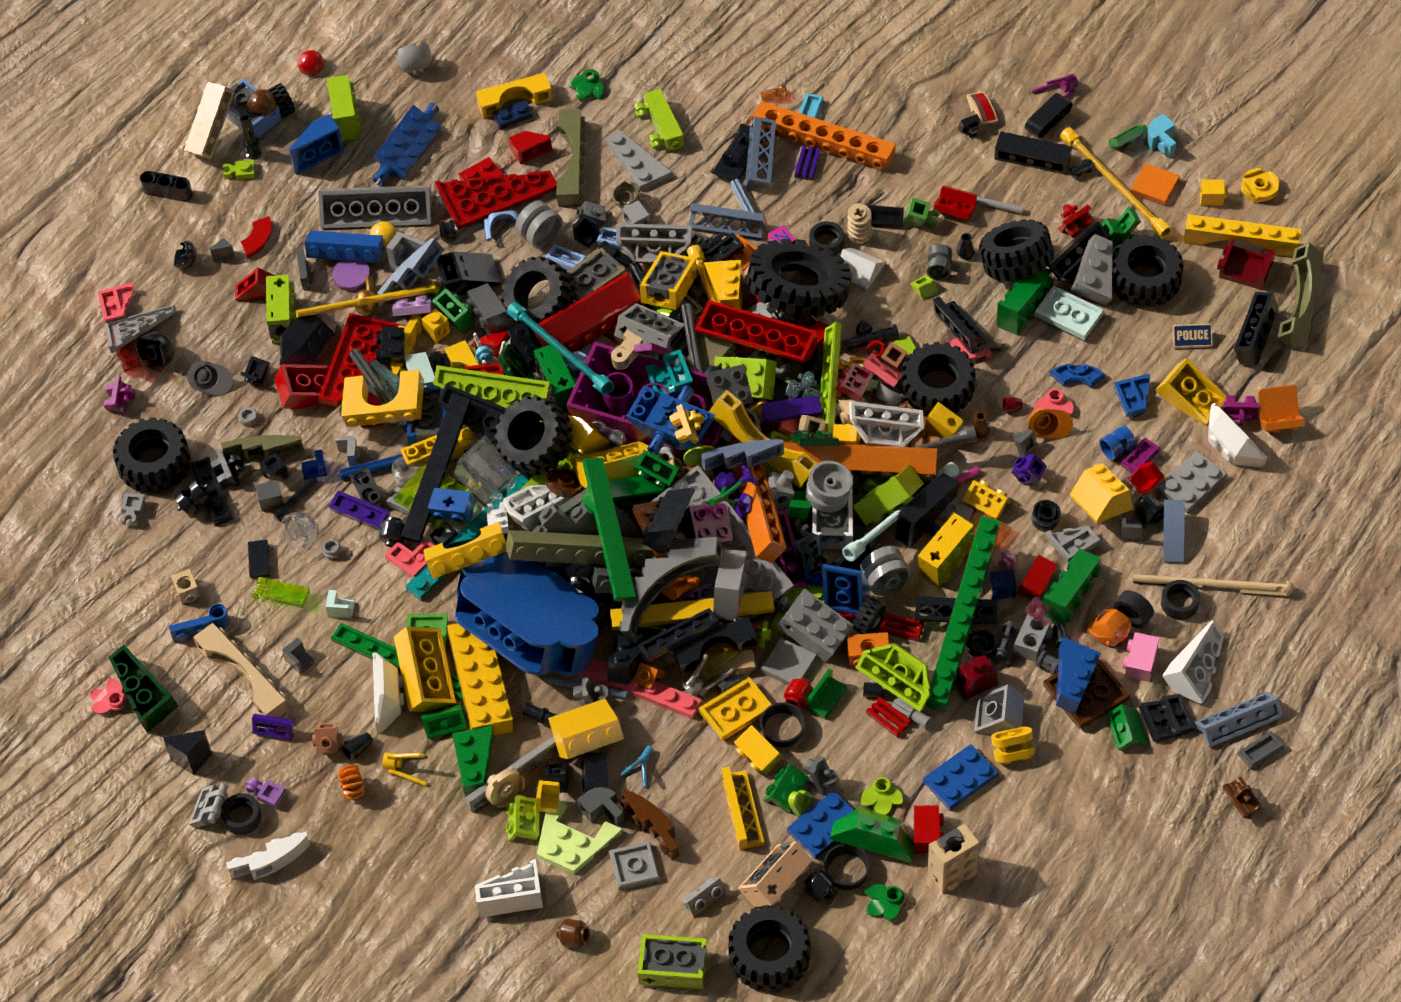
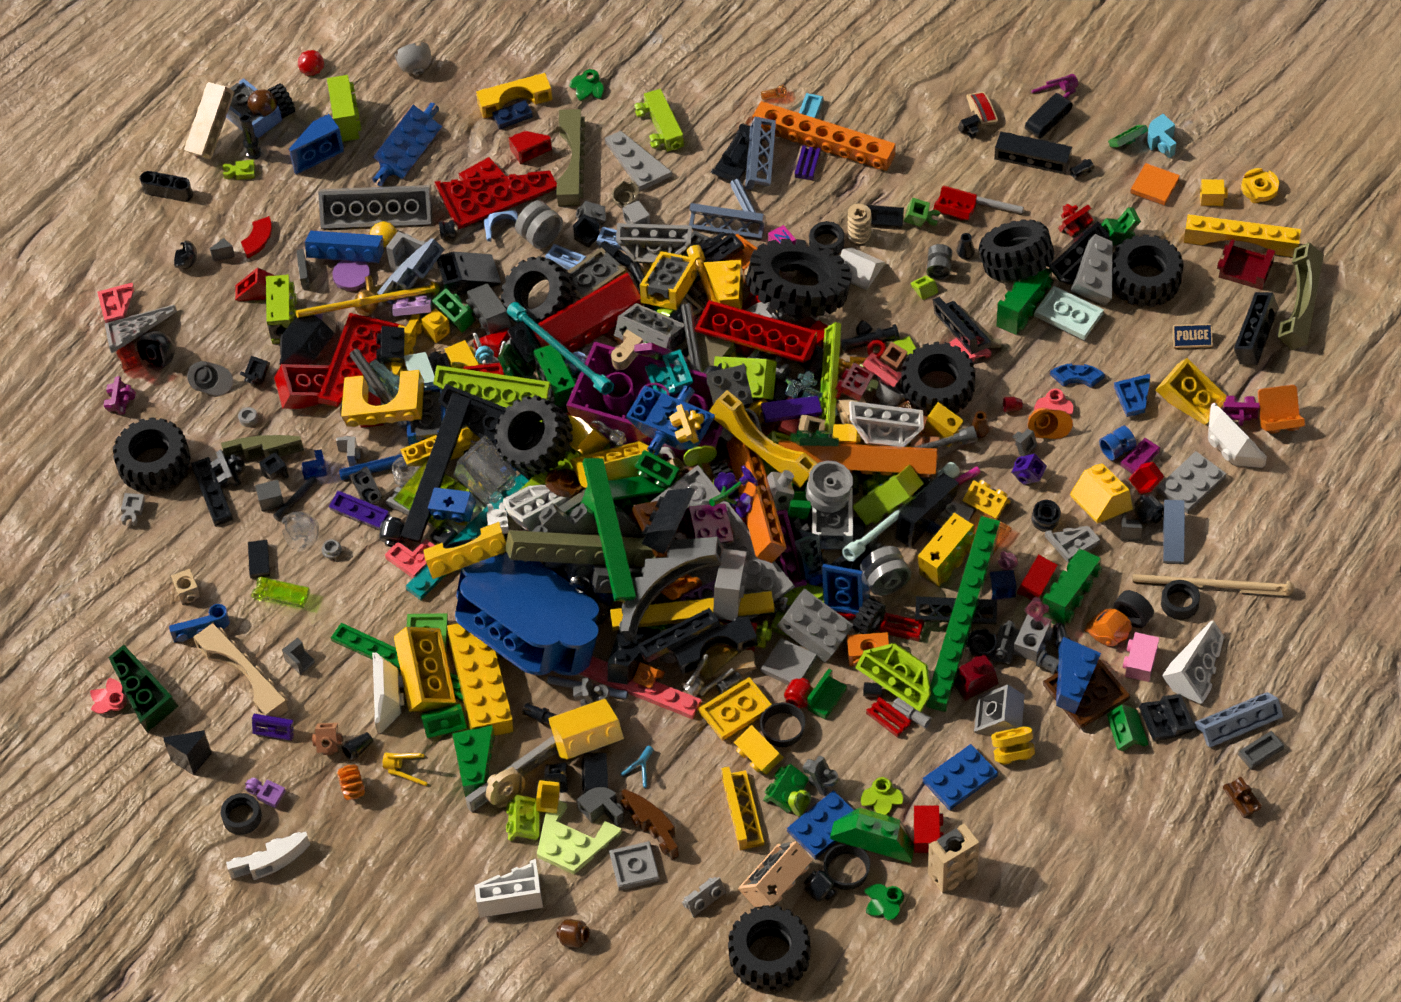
(193, 497): black wheel -> none
(208, 805): light grey plate -> none
(339, 607): light aqua panel -> none
(672, 961): piece -> none
(750, 453): sand blue slope -> none
(1159, 226): yellow hose -> none

